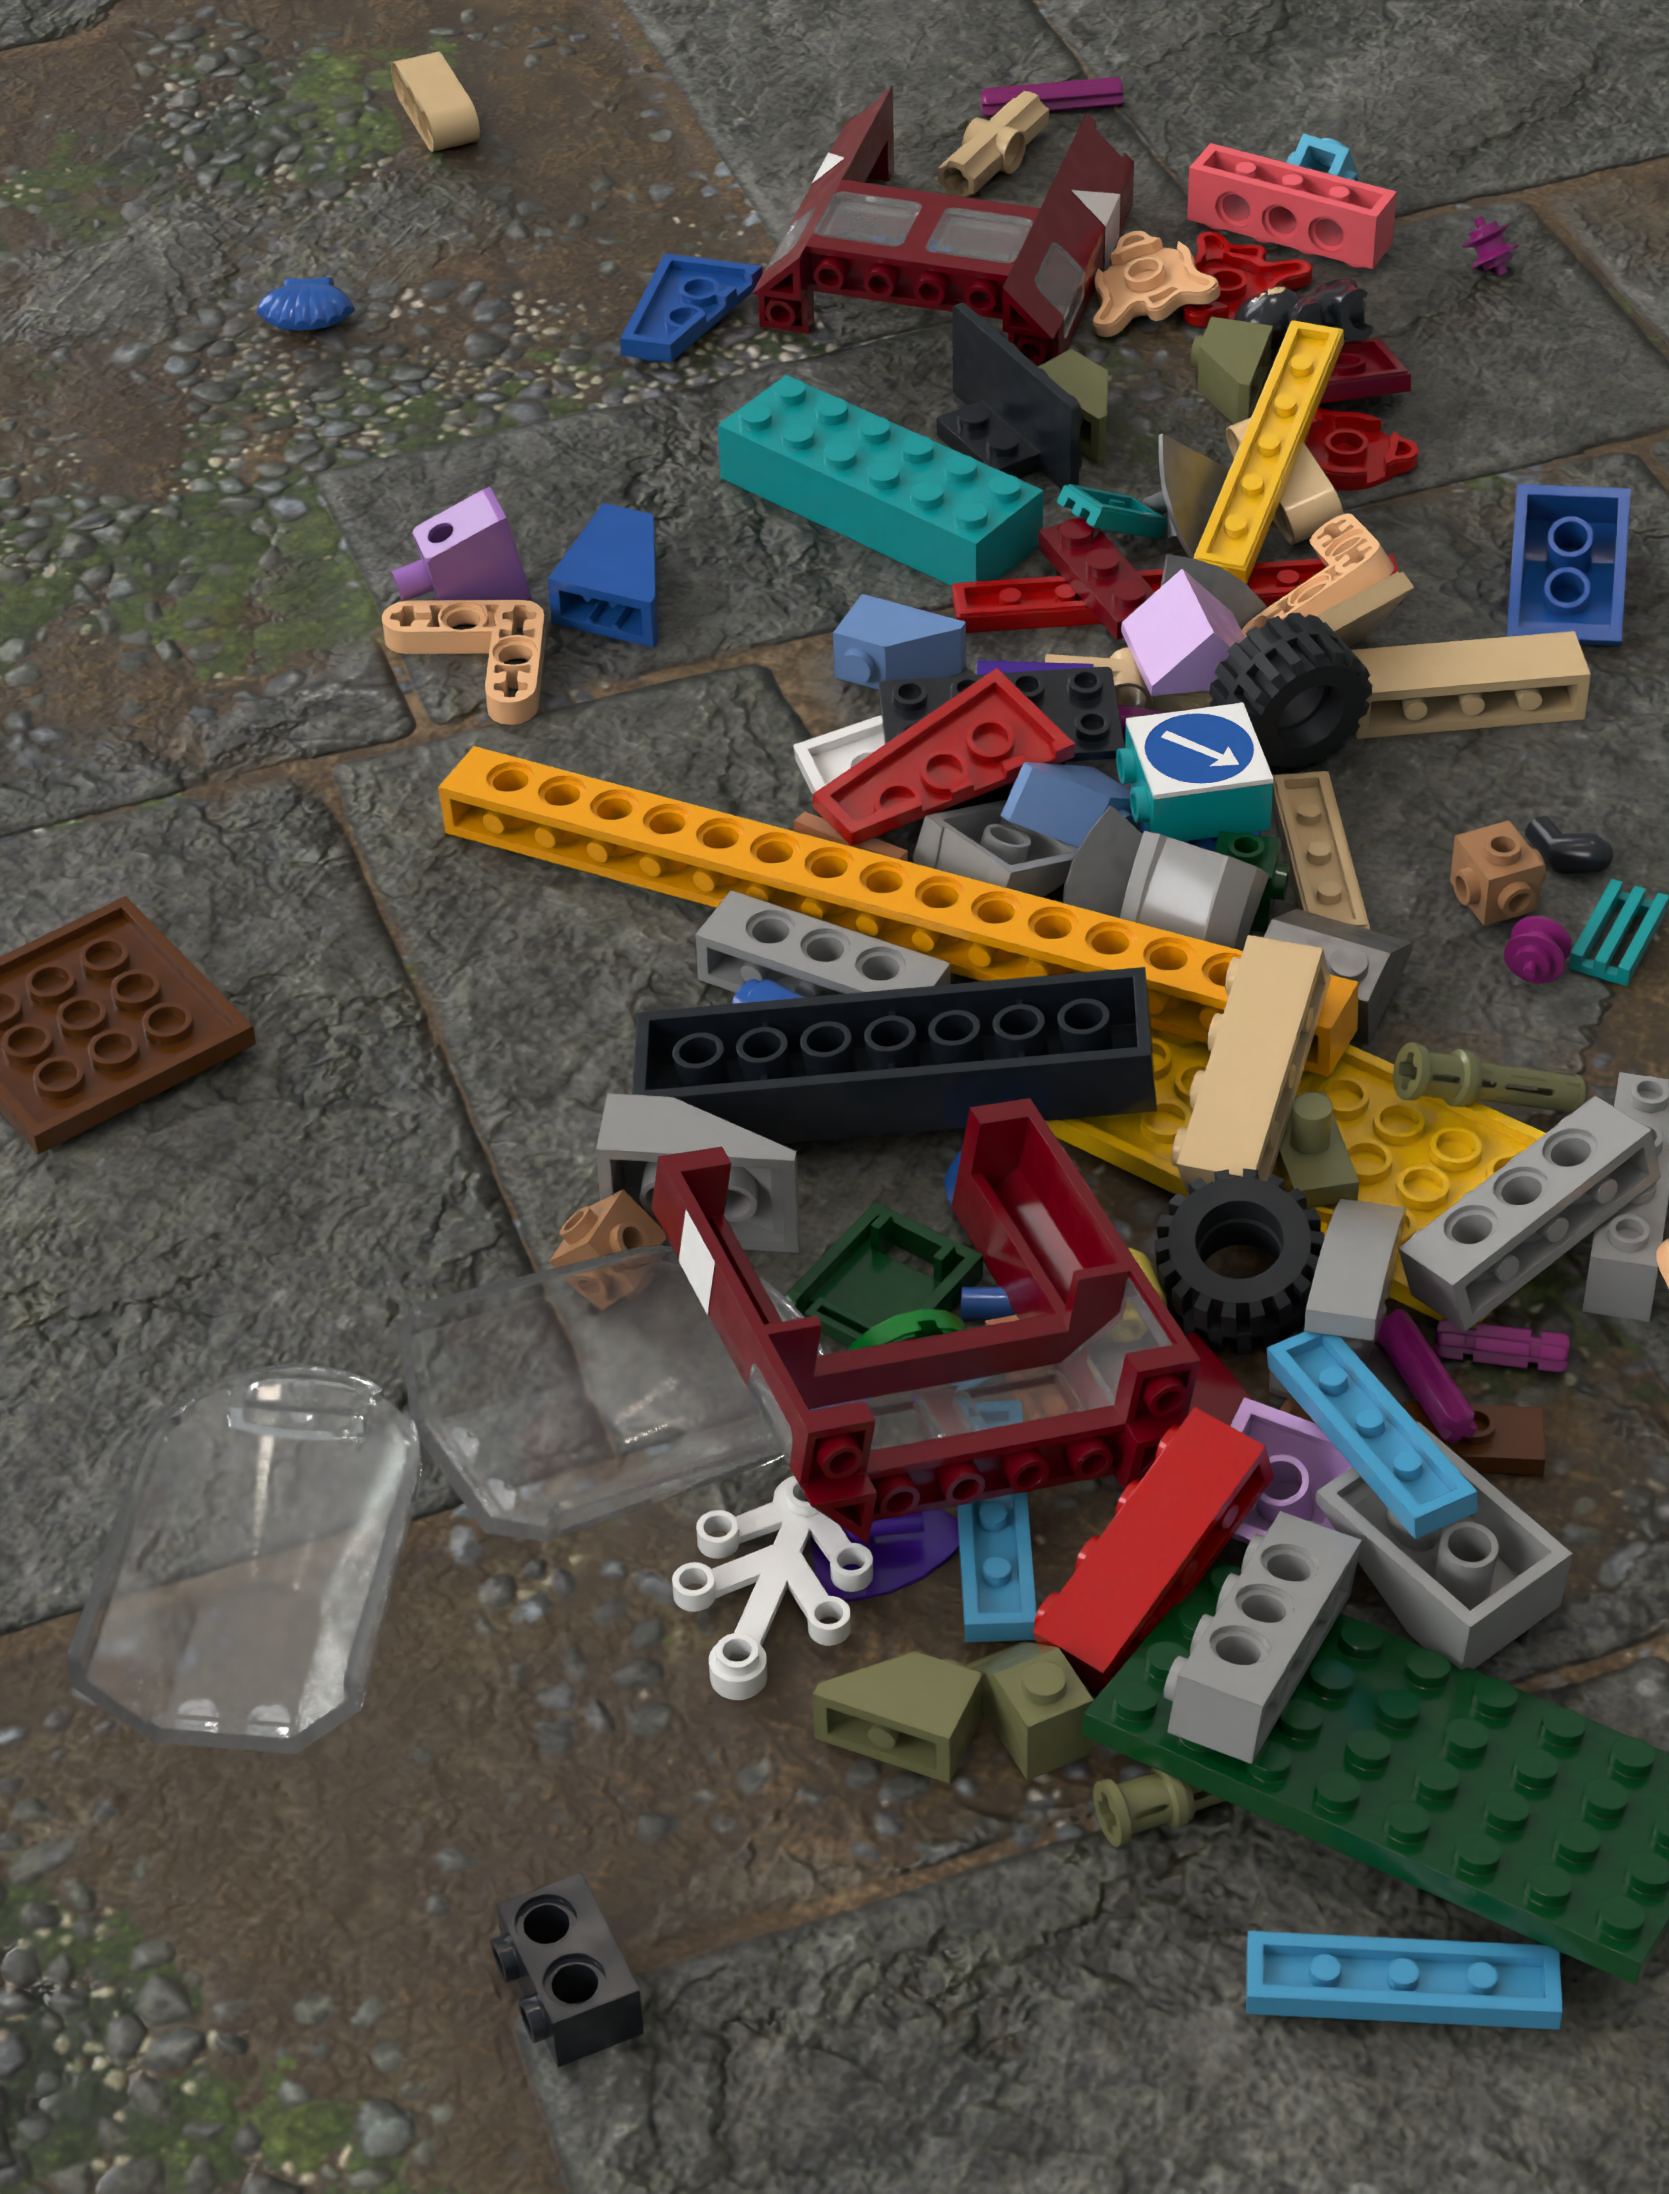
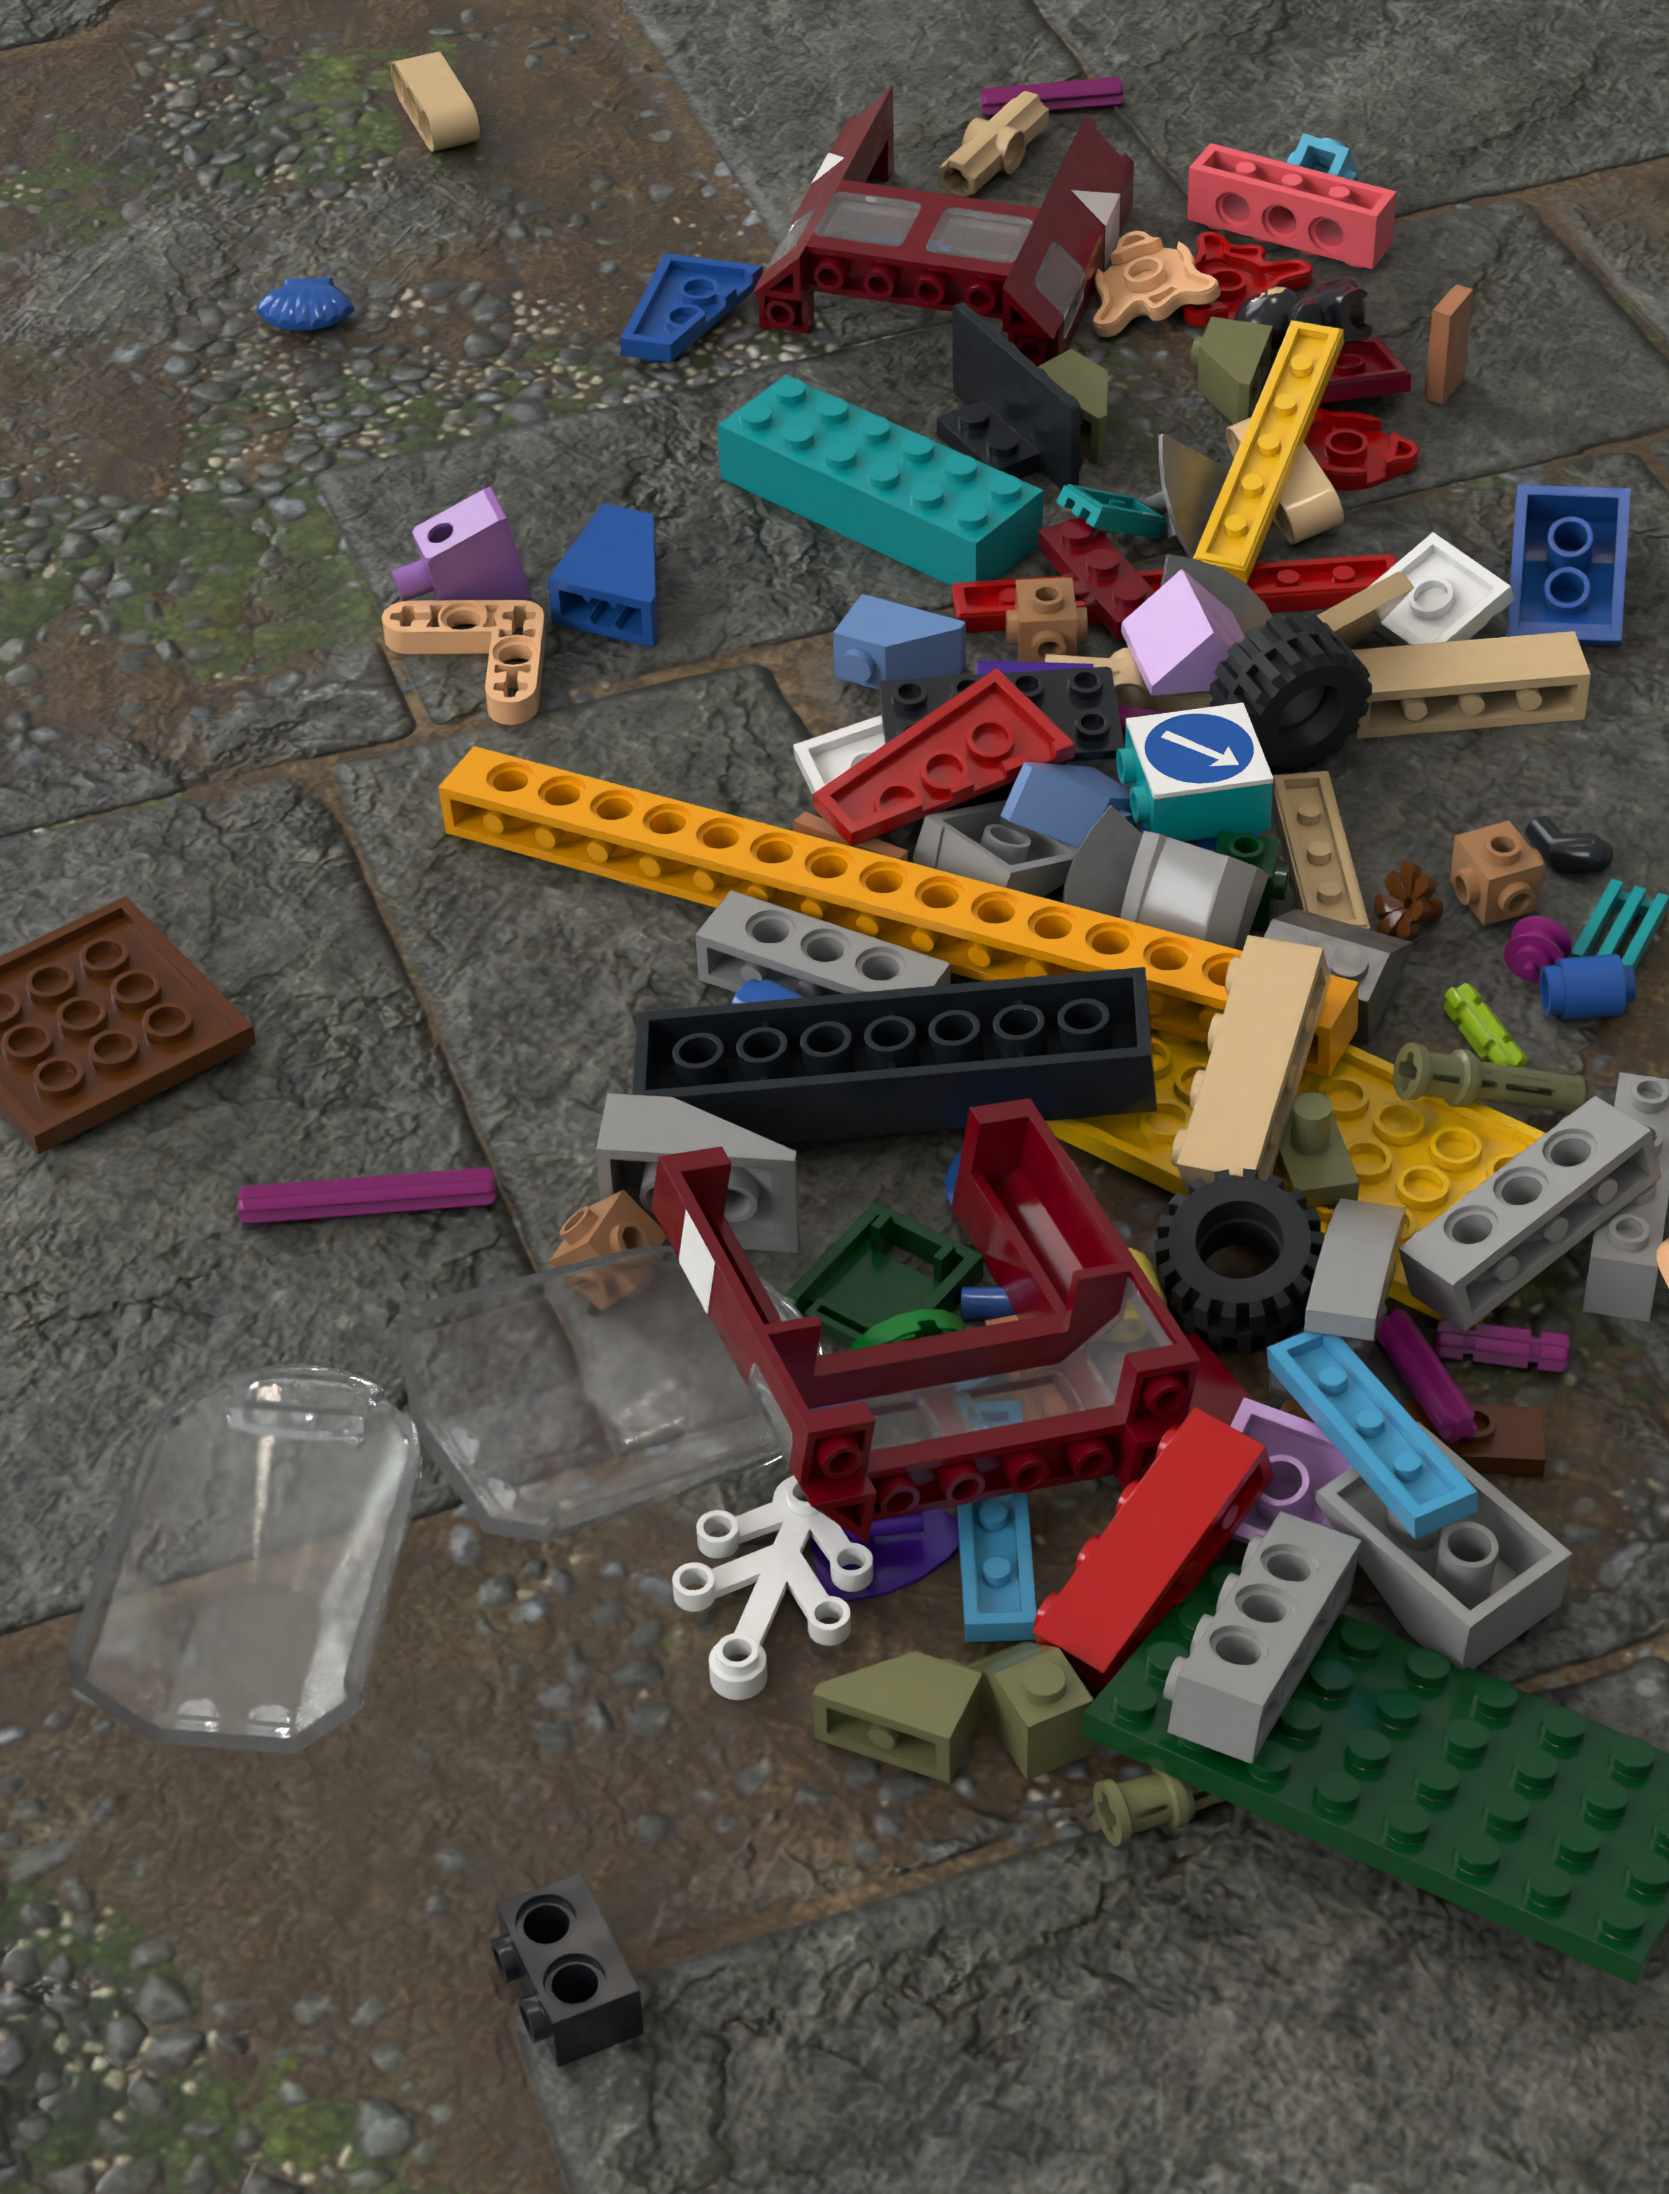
(366, 1195): none -> magenta axle
(1045, 619): none -> medium nougat brick
(1351, 562): light nougat beam -> none
(1403, 1980): dark azure plate -> none
(1407, 903): none -> reddish brown plant
(1448, 344): none -> nougat tile
(1449, 597): none -> white hinge
(1482, 1027): none -> lime axle
(1490, 245): magenta wheel -> none
(1587, 987): none -> blue brick

